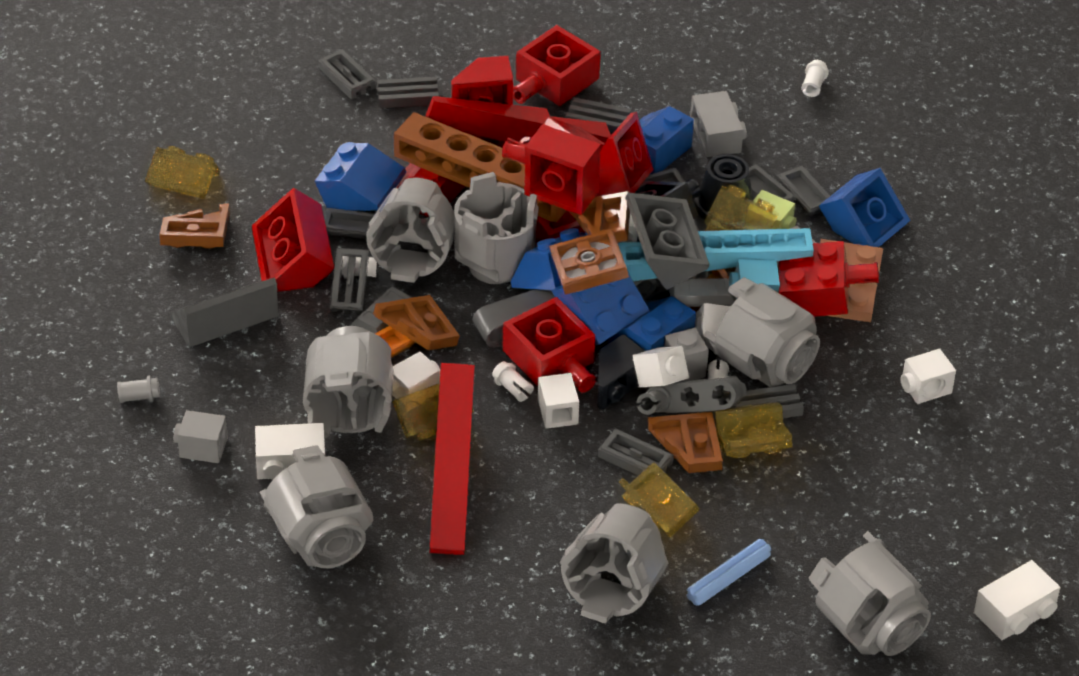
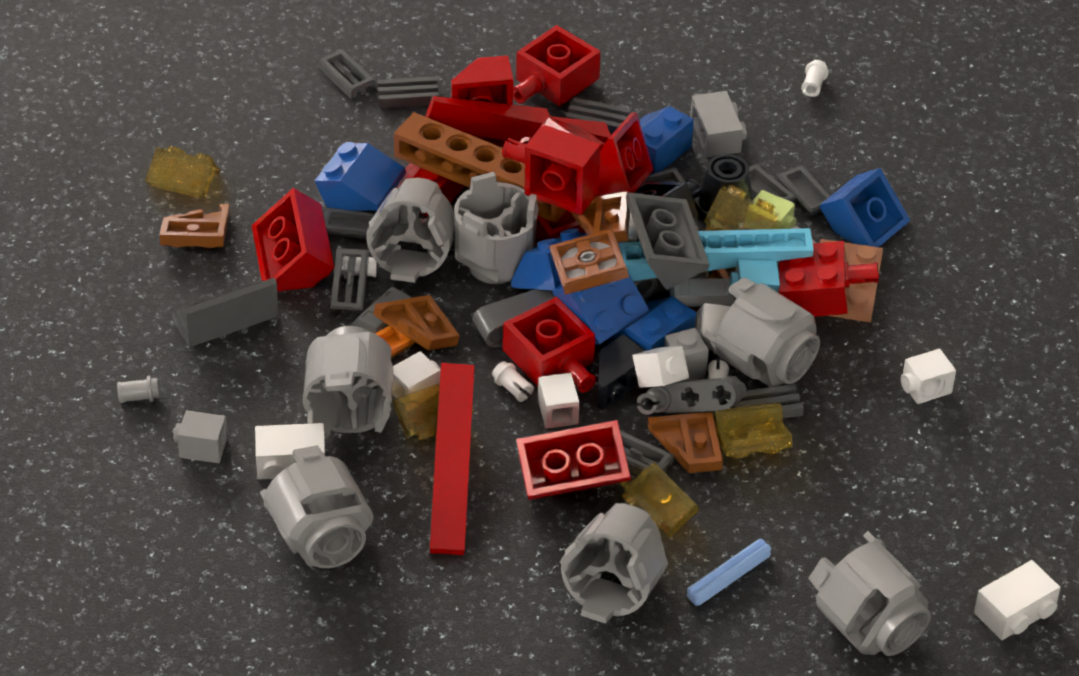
(572, 459): none -> red slope

